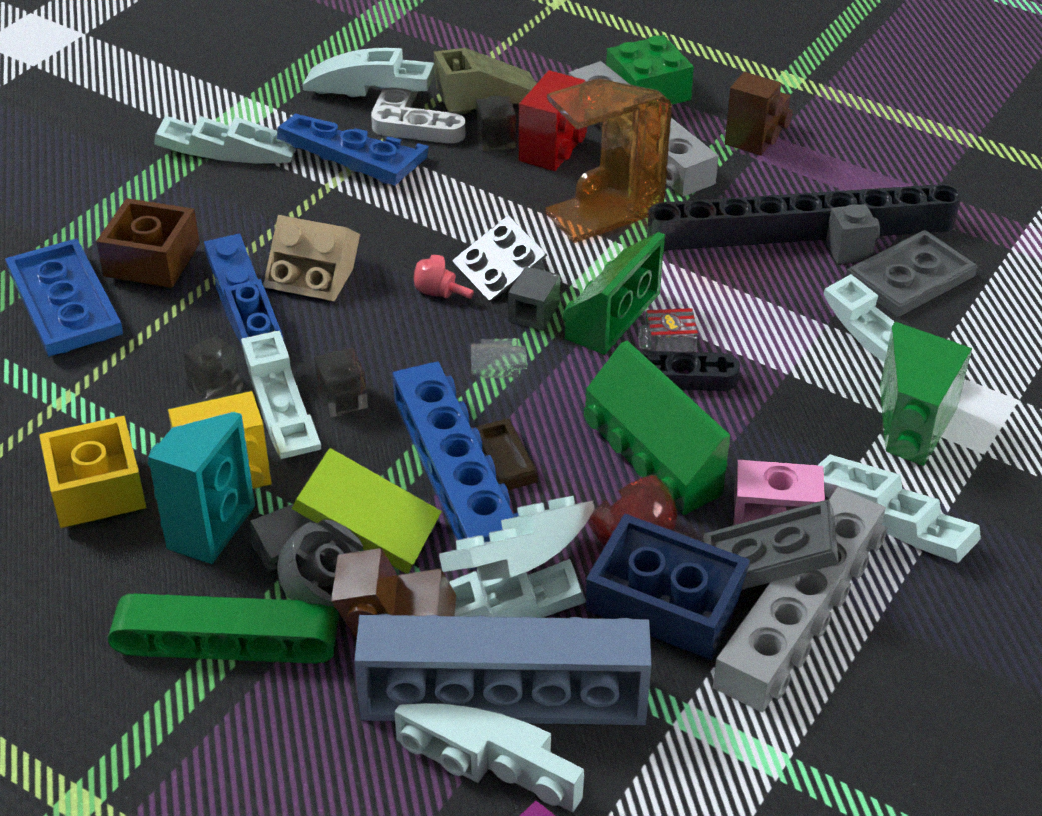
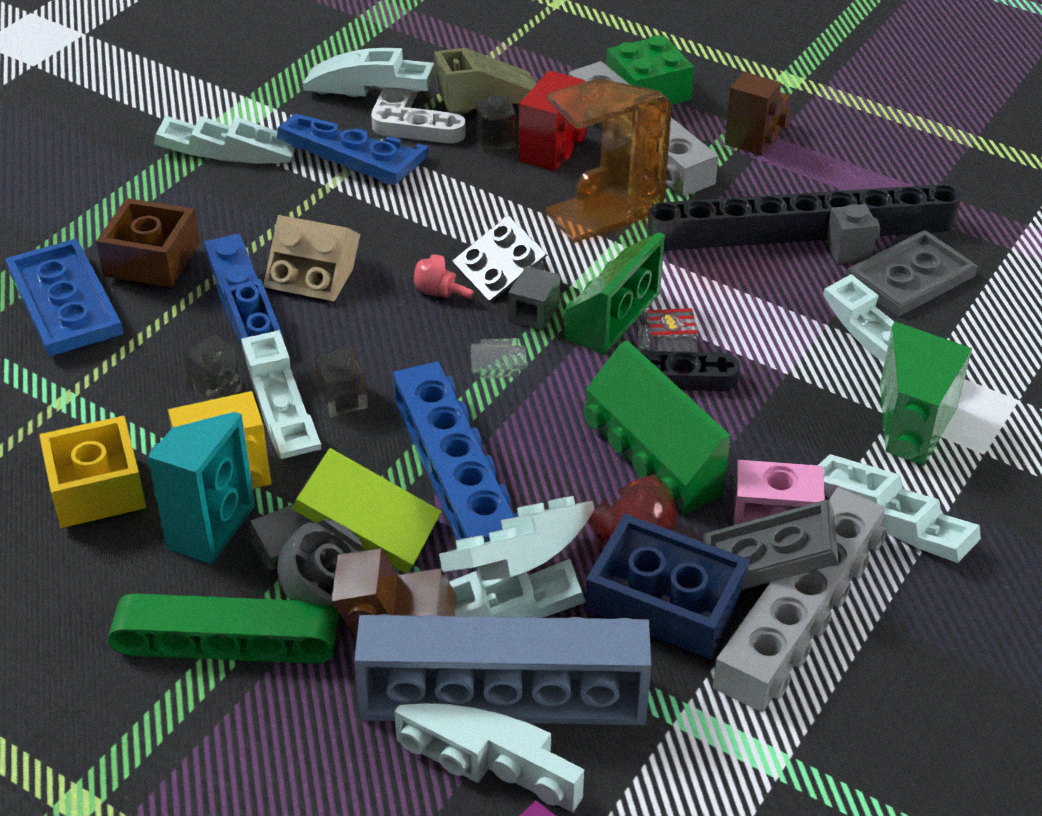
(508, 454): dark brown tile -> none

